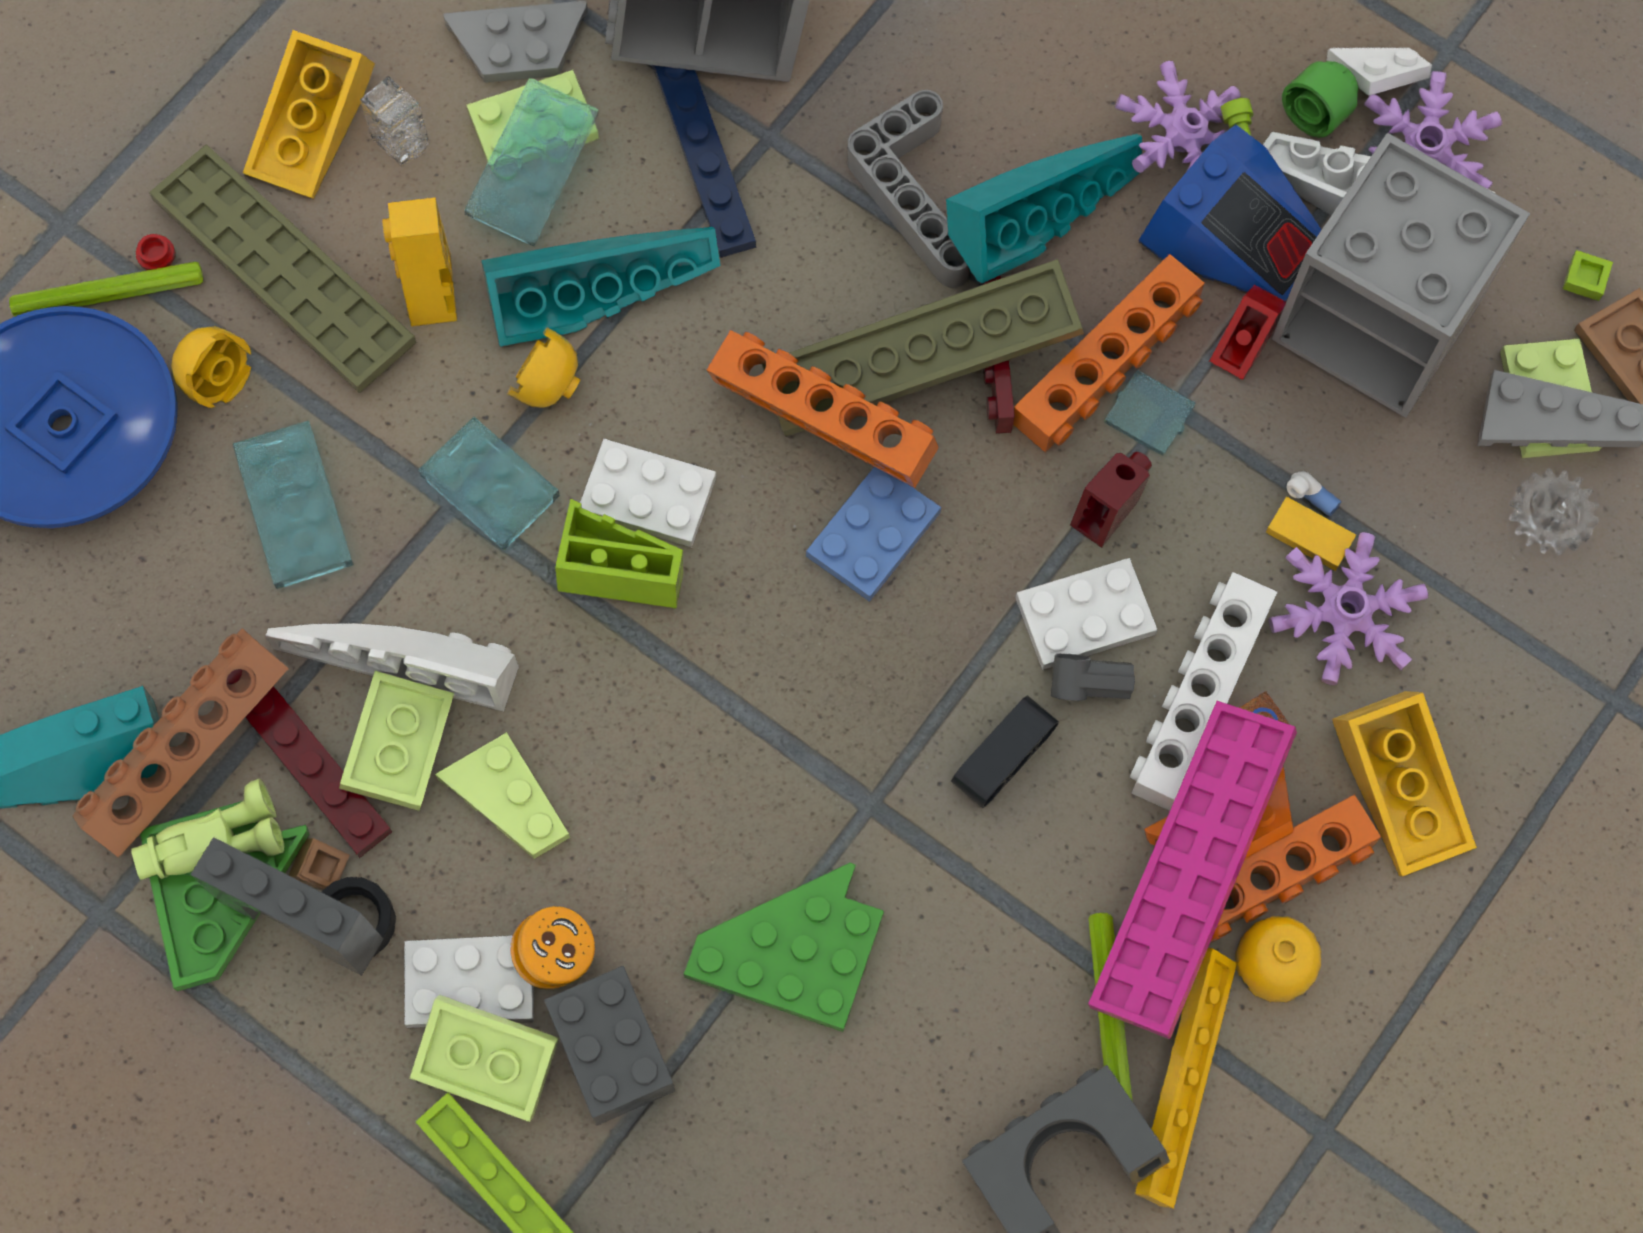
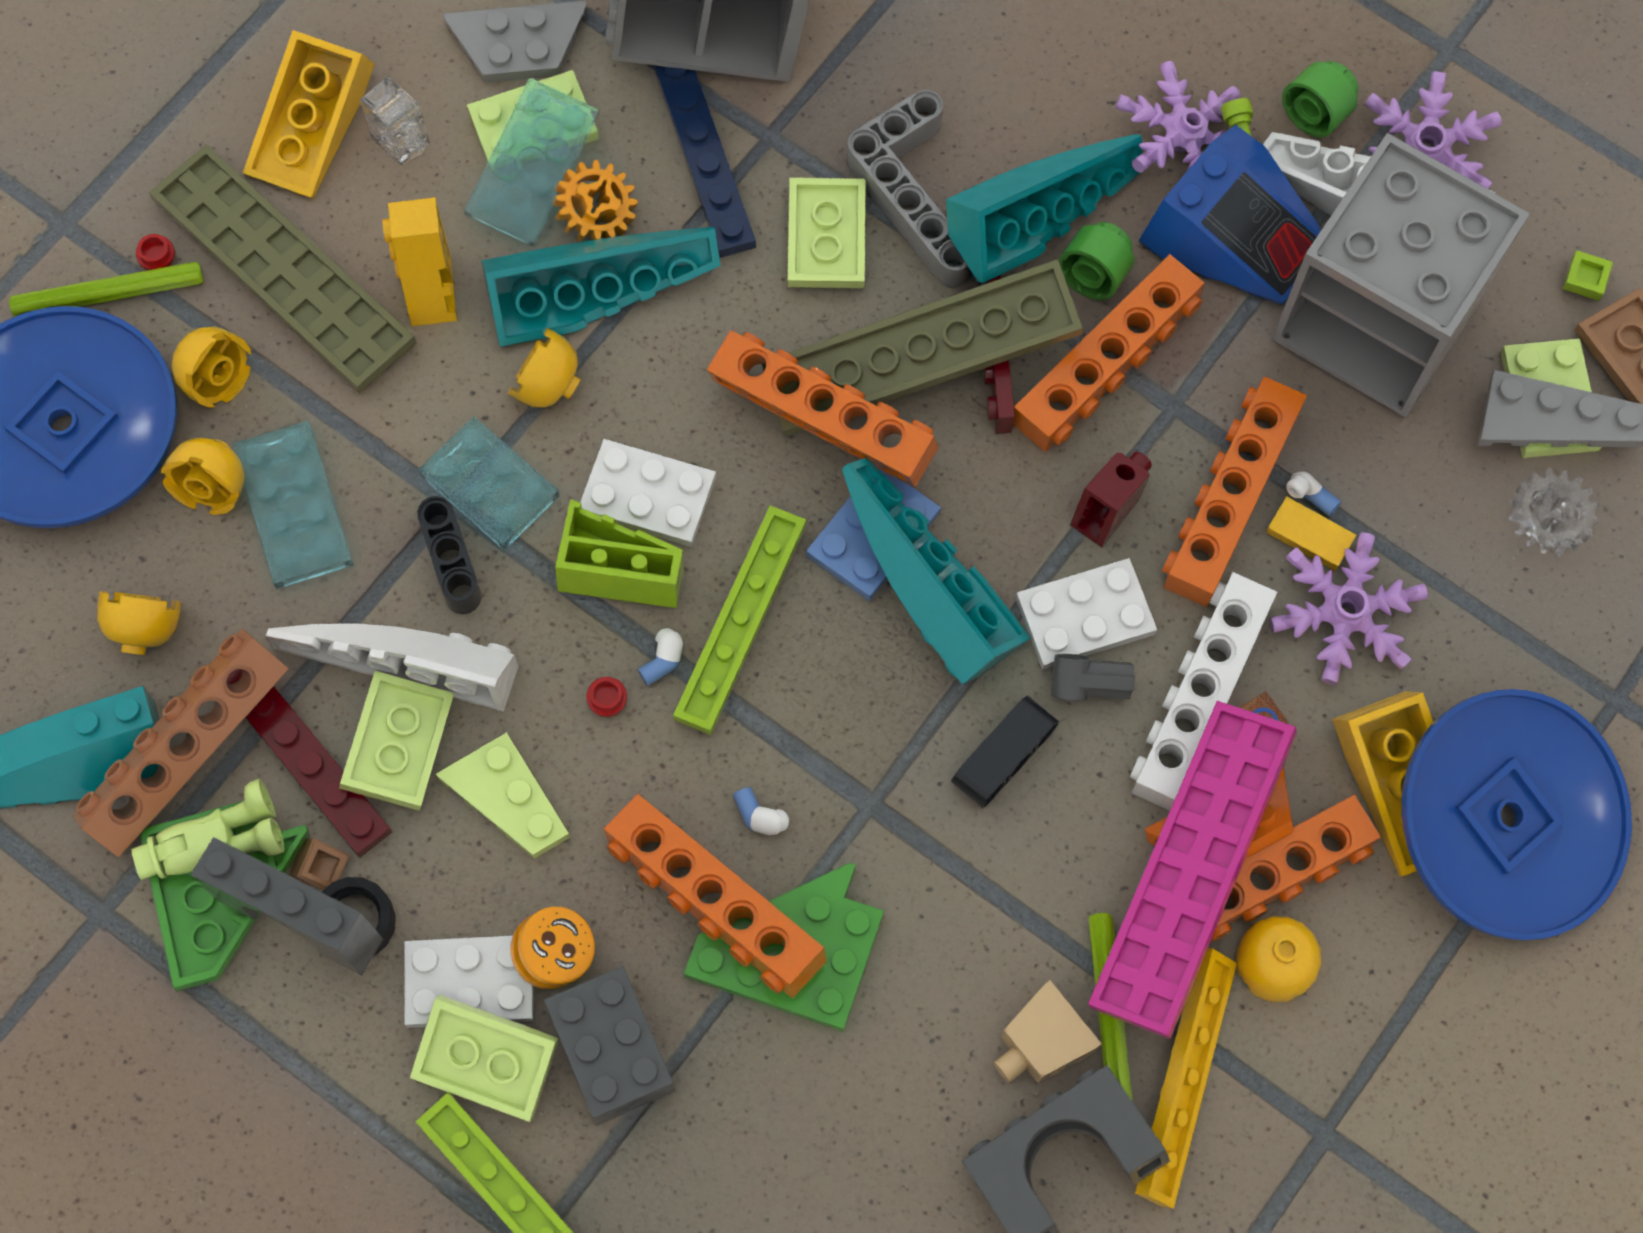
(137, 620): none -> yellow cylinder
(205, 474): none -> yellow cylinder
(443, 538): none -> black beam
(580, 196): none -> light orange gear
(606, 696): none -> red plate
(643, 823): none -> orange brick
(667, 656): none -> arm
(739, 620): none -> lime plate
(759, 818): none -> arm
(826, 233): none -> yellowish green plate
(945, 600): none -> teal wedge
(1045, 1038): none -> tan torso
(1097, 260): none -> bright green piece
(1150, 412): clear light blue piece -> none
(1199, 579): none -> orange brick
(1248, 331): red slope -> none
(1382, 67): white wing -> none
(1567, 809): none -> blue dish

